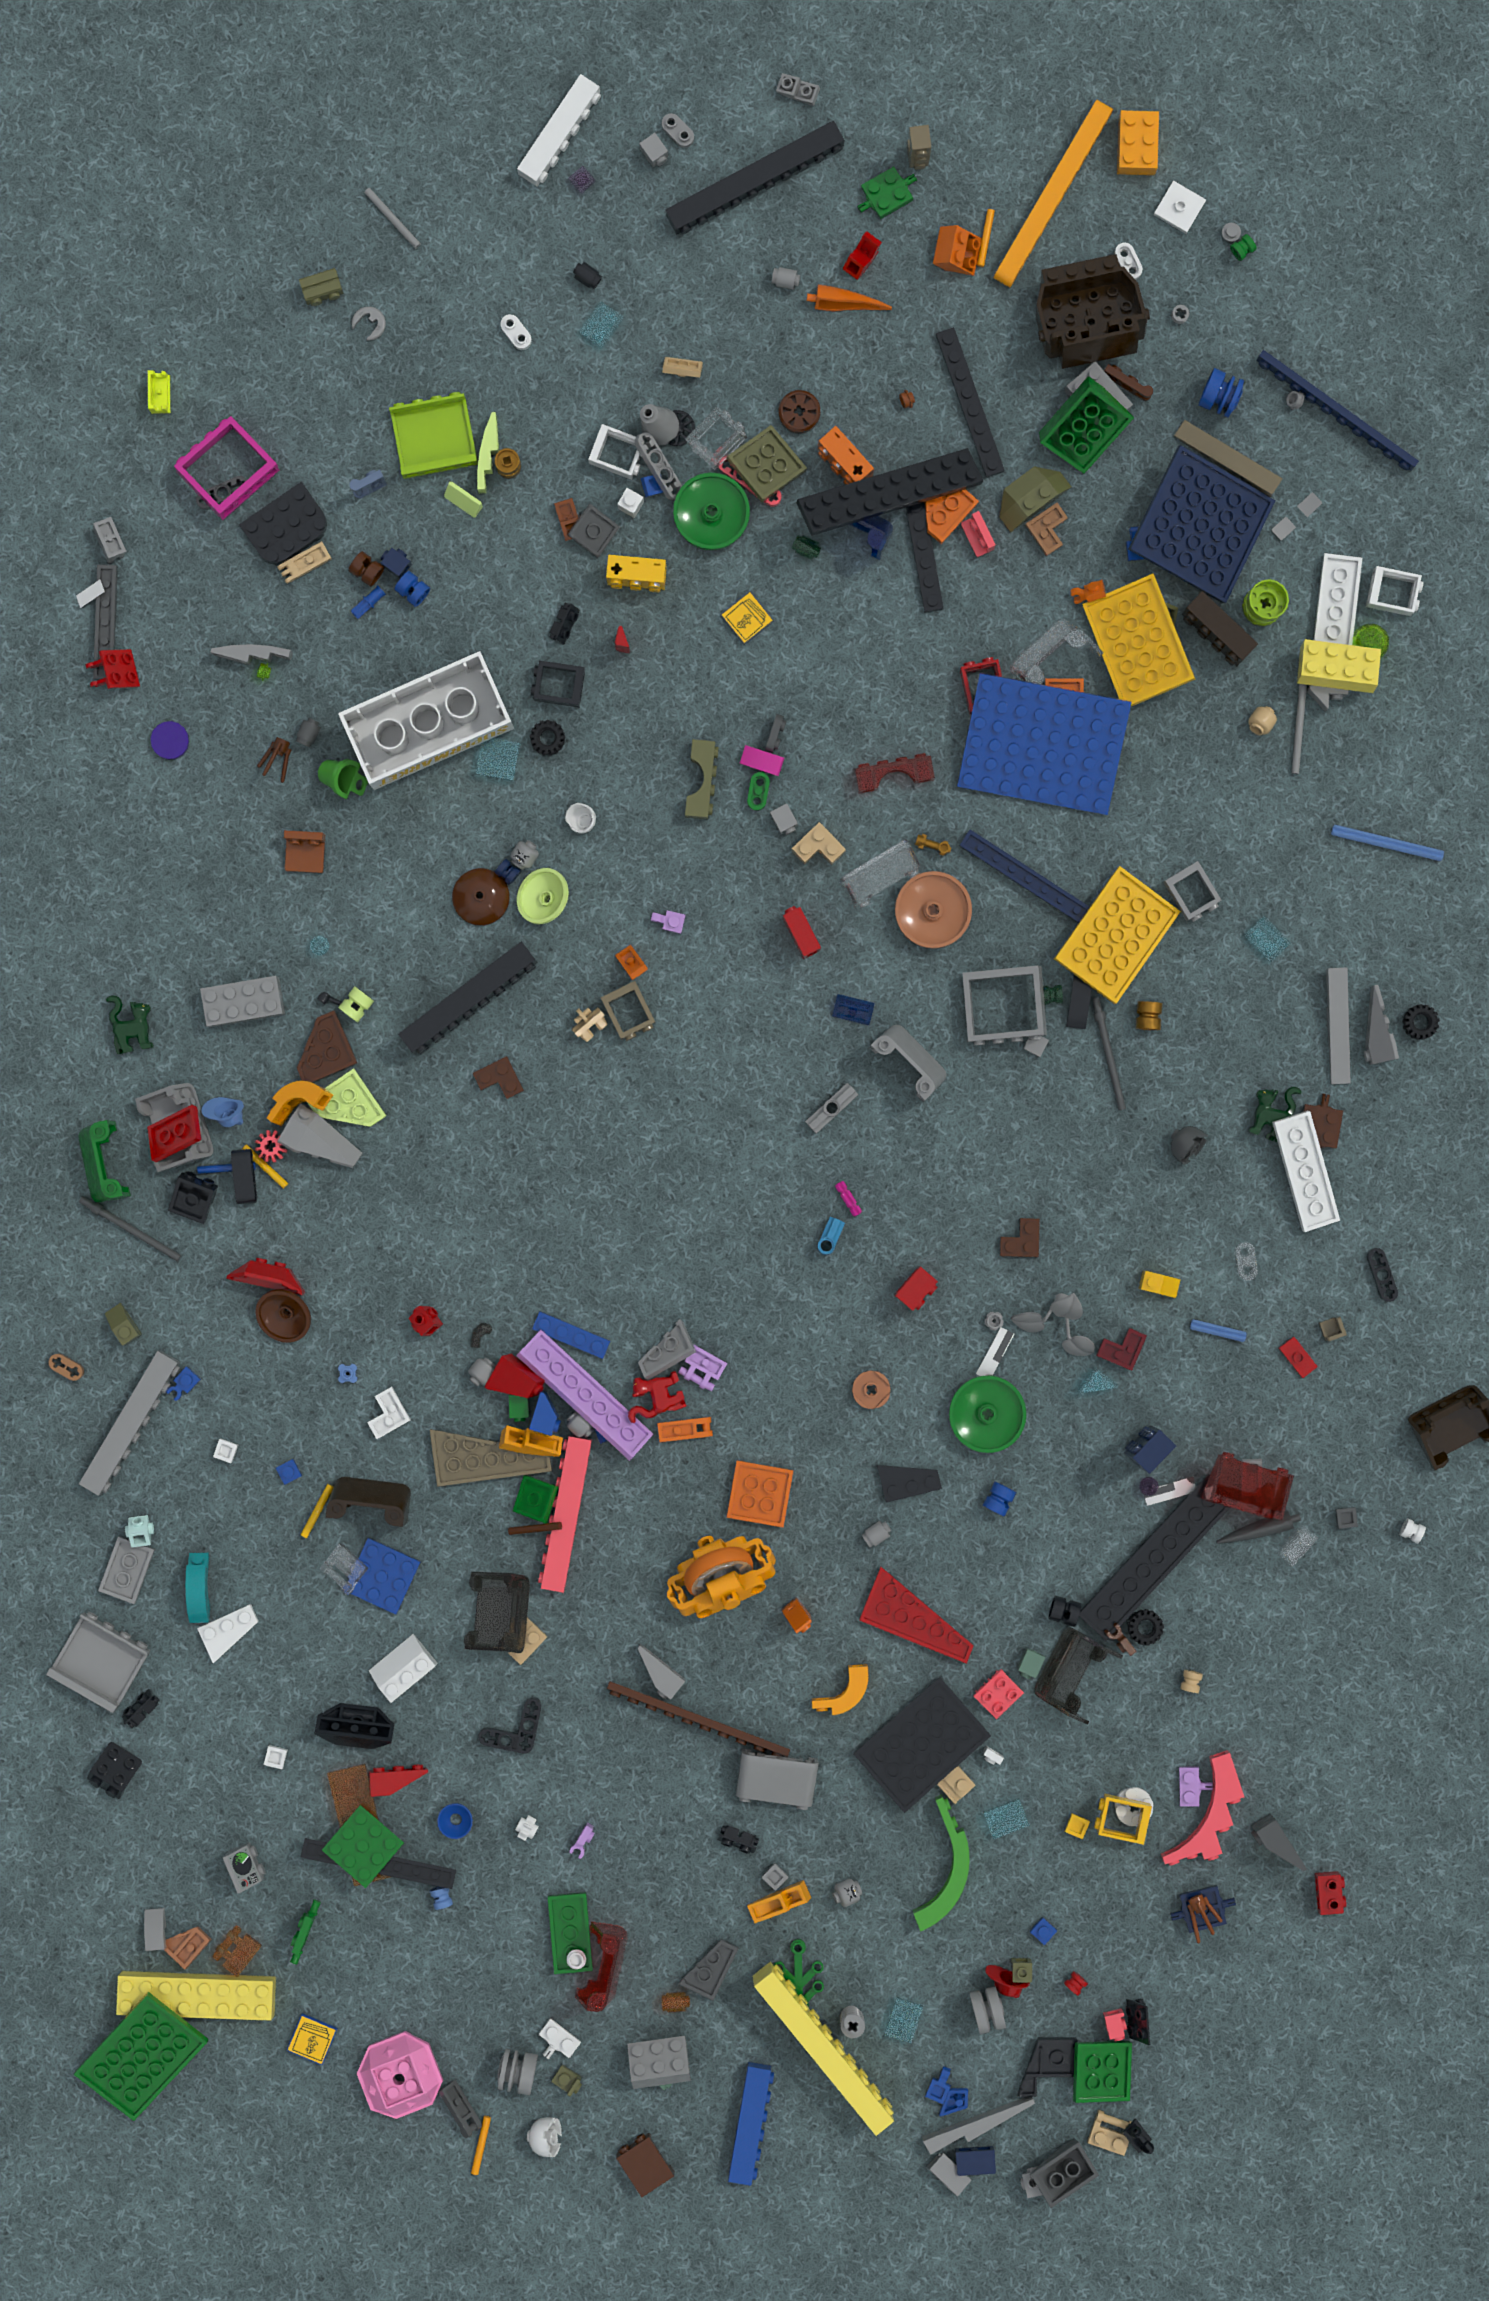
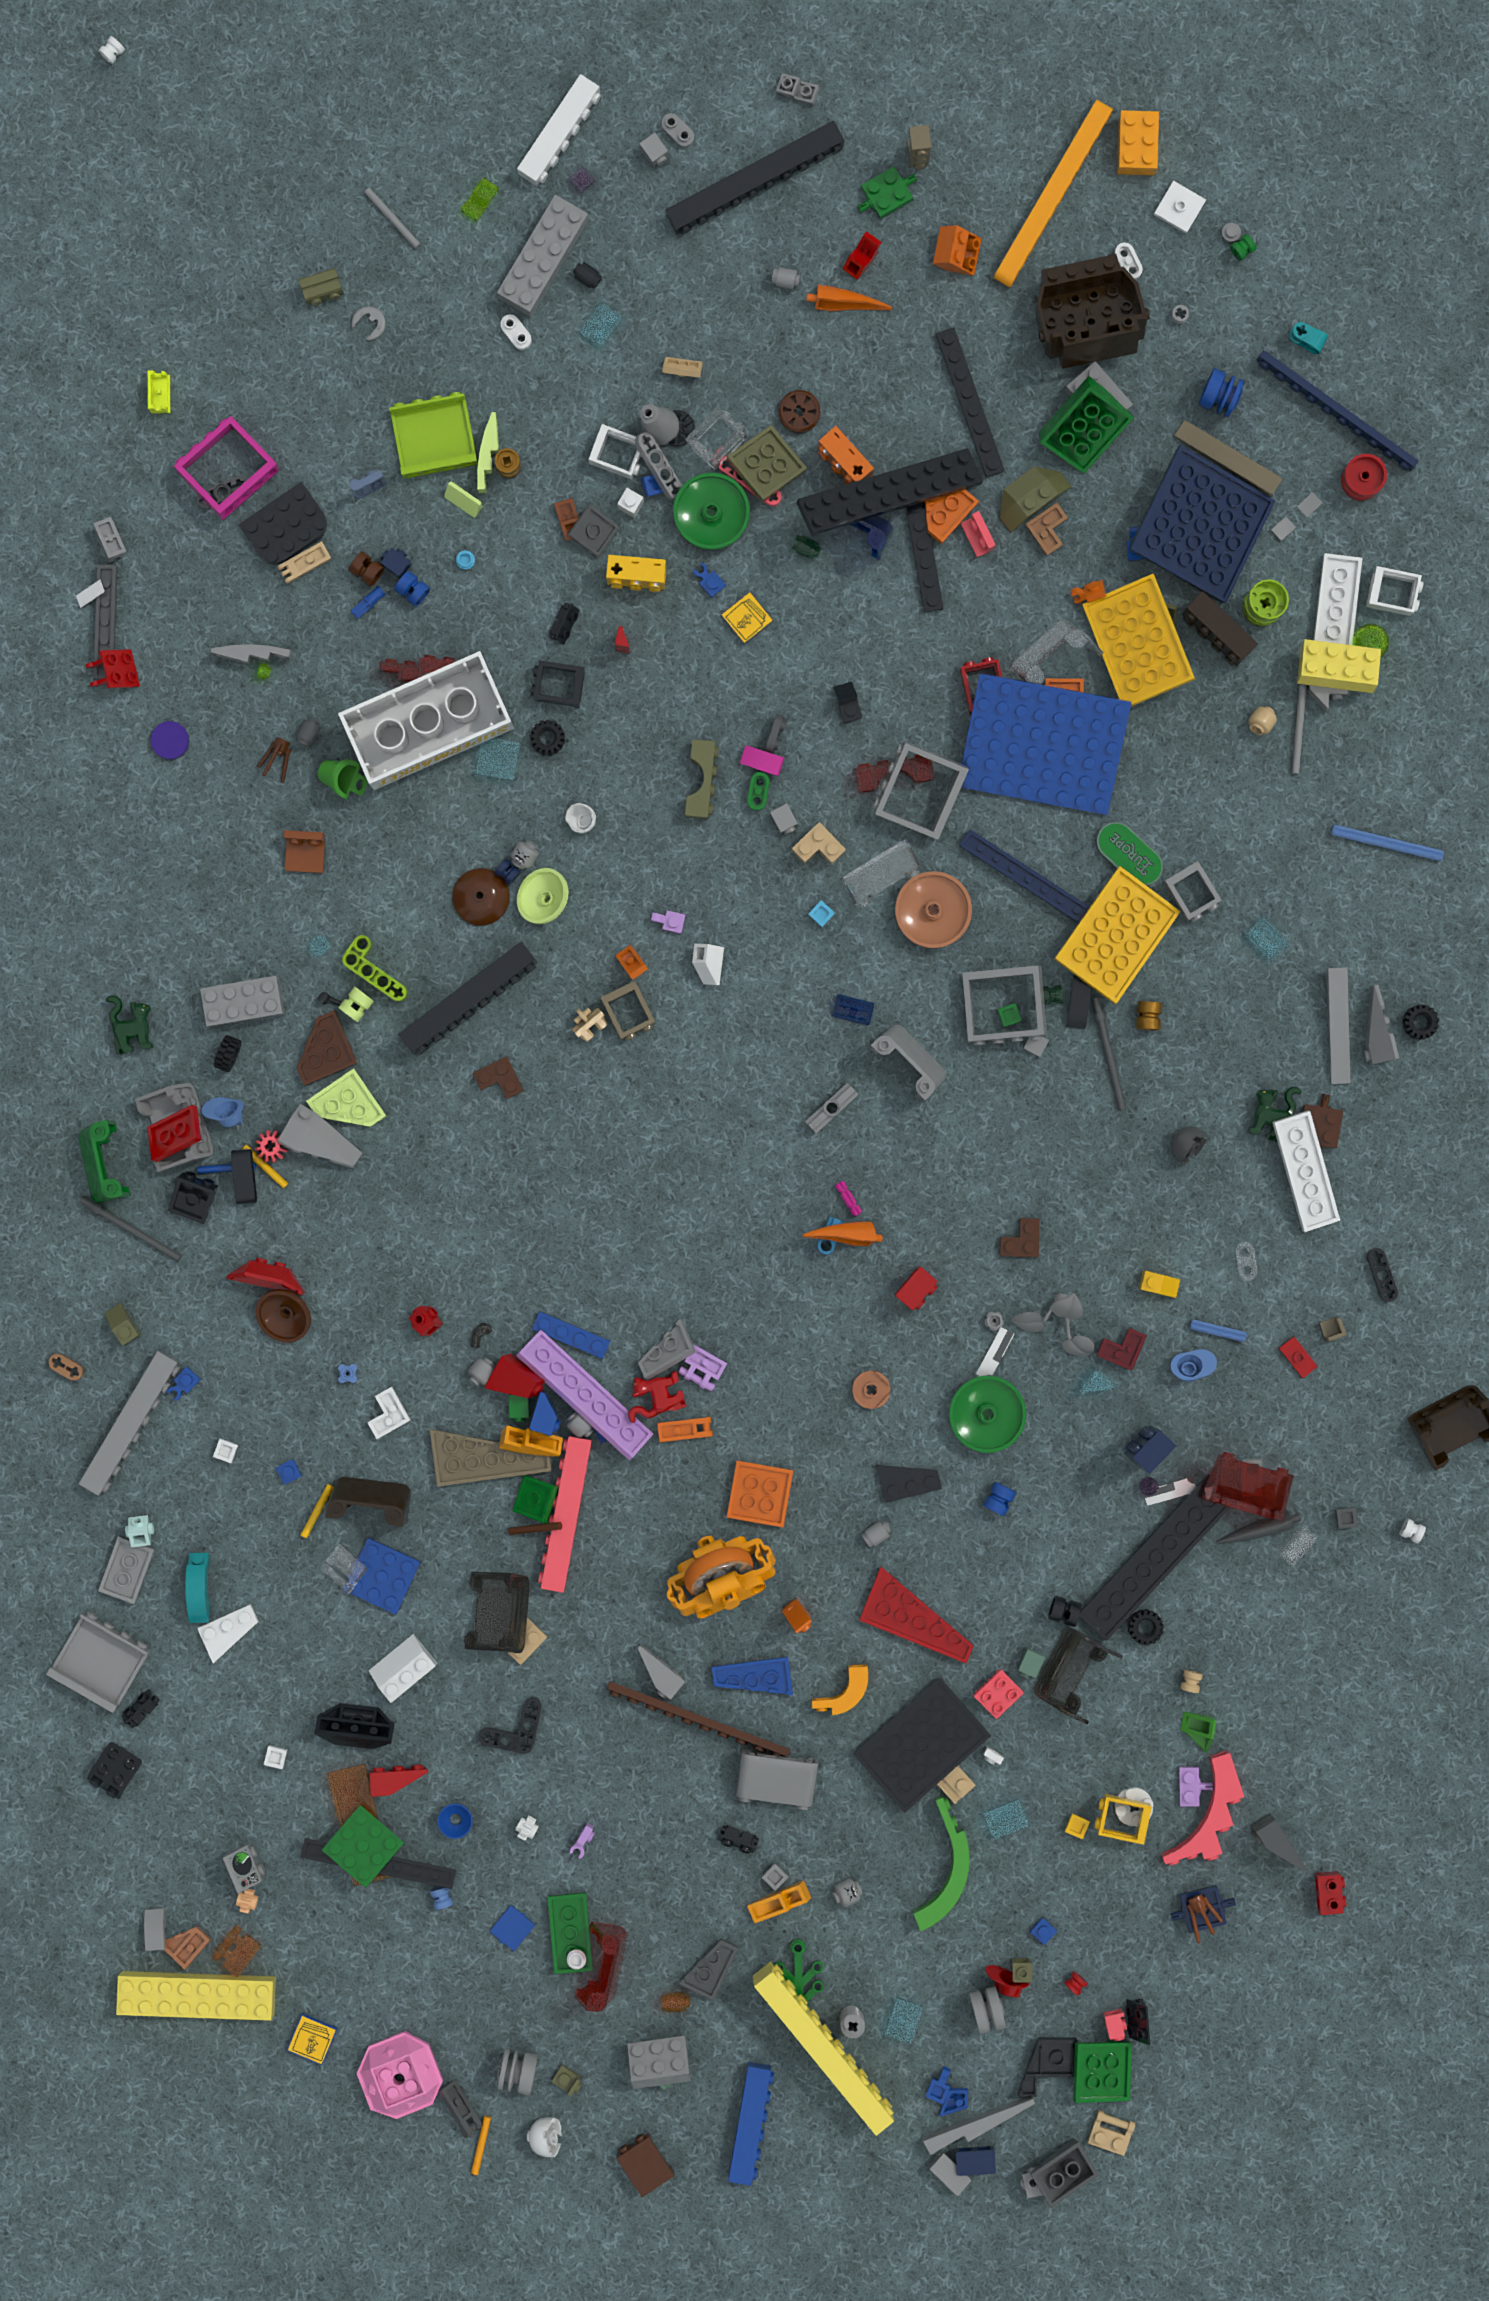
(111, 50): none -> white wheel
(141, 2056): green plate -> none
(227, 1053): none -> black tyre
(247, 1900): none -> light nougat gear
(295, 1094): light orange arch -> none
(301, 1936): green plate -> none
(376, 974): none -> lime beam
(410, 671): none -> clear red slope
(465, 560): none -> medium azure plate
(480, 199): none -> clear neon green slope
(512, 1927): none -> blue piece
(543, 256): none -> light grey brick
(558, 2039): white plate -> none
(708, 962): none -> white slope
(711, 582): none -> blue plate
(759, 1675): none -> blue wing
(801, 932): red brick -> none
(821, 913): none -> medium azure plate
(847, 702): none -> black slope
(848, 1233): none -> orange piece
(893, 770): none -> light grey window
(906, 399): dark orange plate -> none
(943, 847): pearl gold bar -> none
(985, 237): light orange bar -> none
(1010, 1015): none -> green plate
(1123, 1643): reddish brown plate -> none
(1126, 849): none -> green tile
(1129, 383): reddish brown plate -> none
(1138, 2137): black hinge -> none
(1193, 1365): none -> medium blue piece
(1199, 1729): none -> bright green slope
(1295, 399): light grey plate -> none
(1310, 339): none -> teal piece
(1374, 477): none -> red wheel

